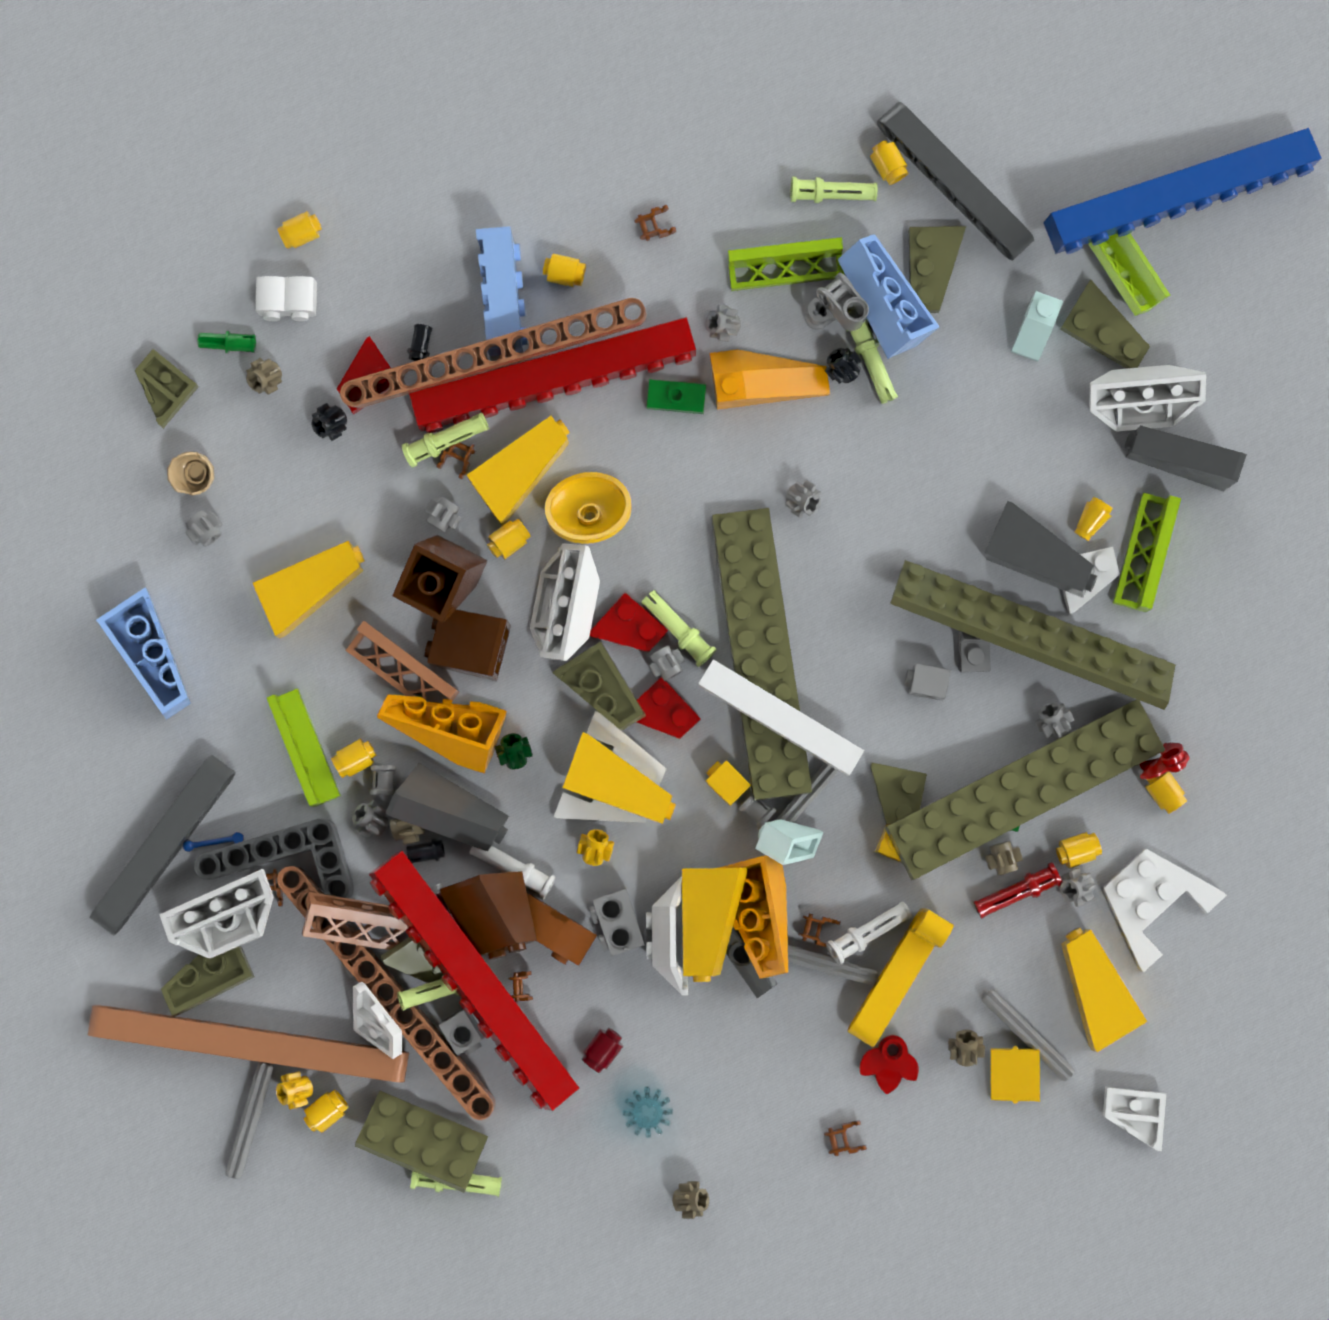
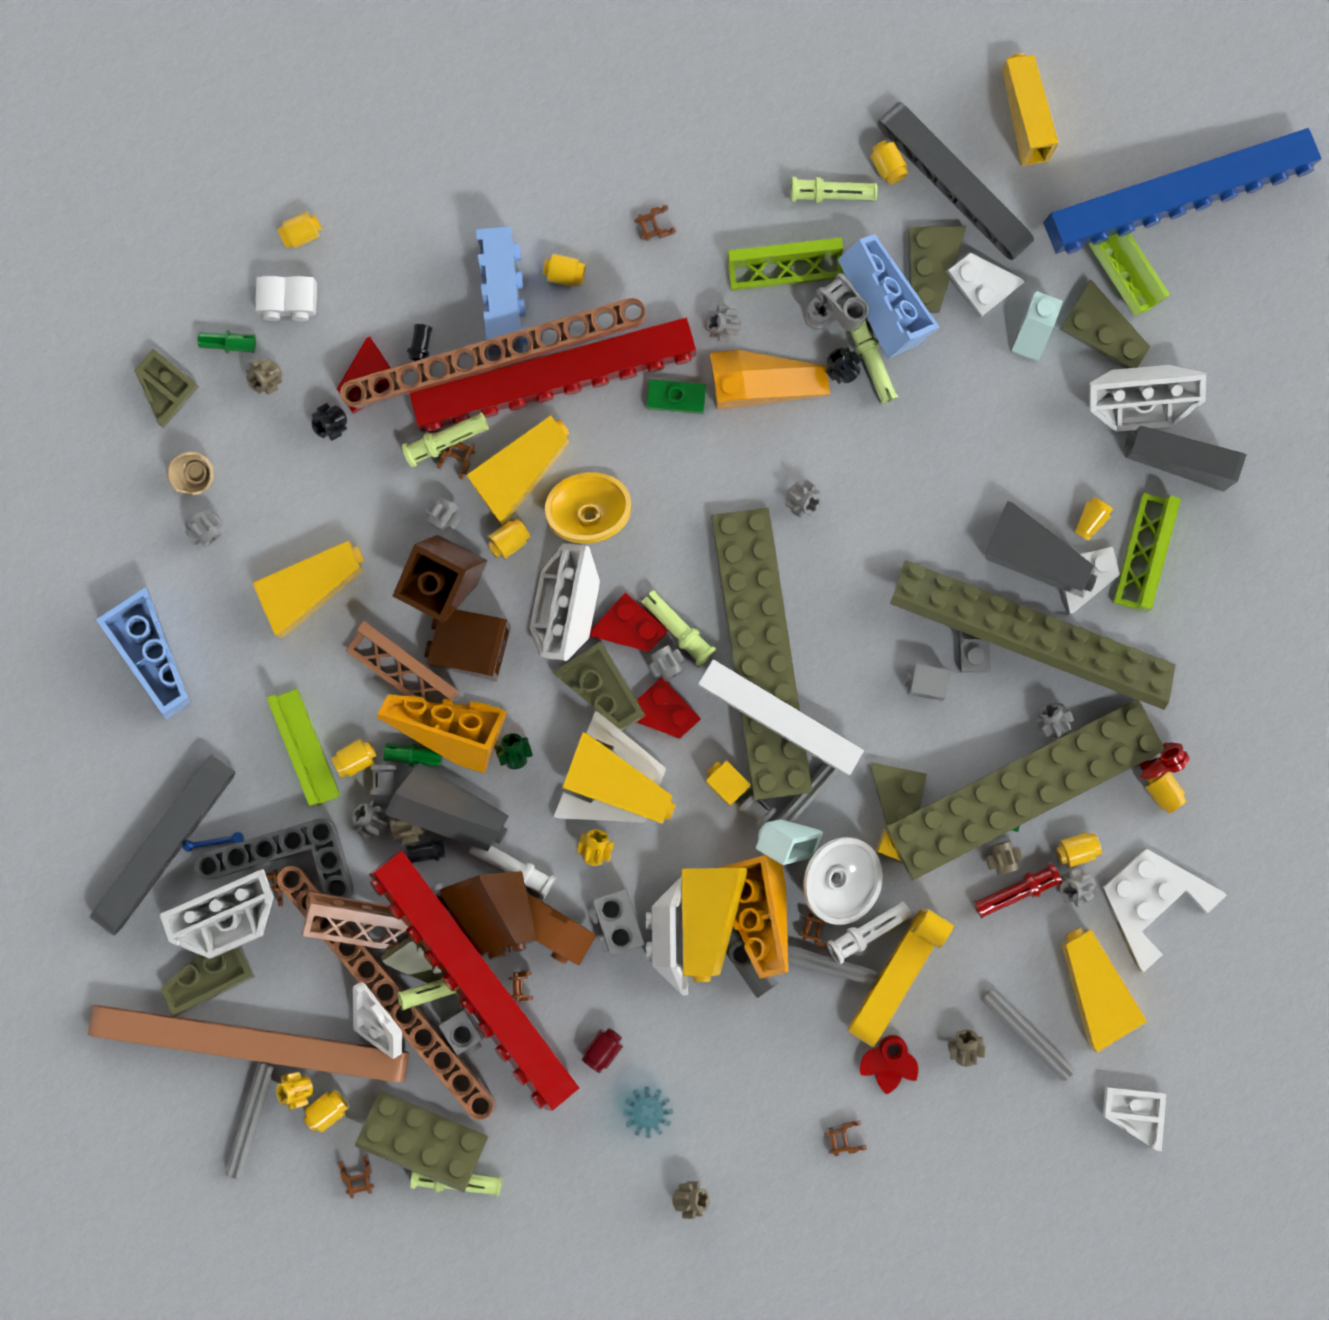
(367, 1186): none -> dark orange piece
(411, 755): none -> green axle
(855, 880): none -> white dish
(982, 282): none -> white wing
(1015, 1074): yellow piece -> none
(1029, 110): none -> yellow slope

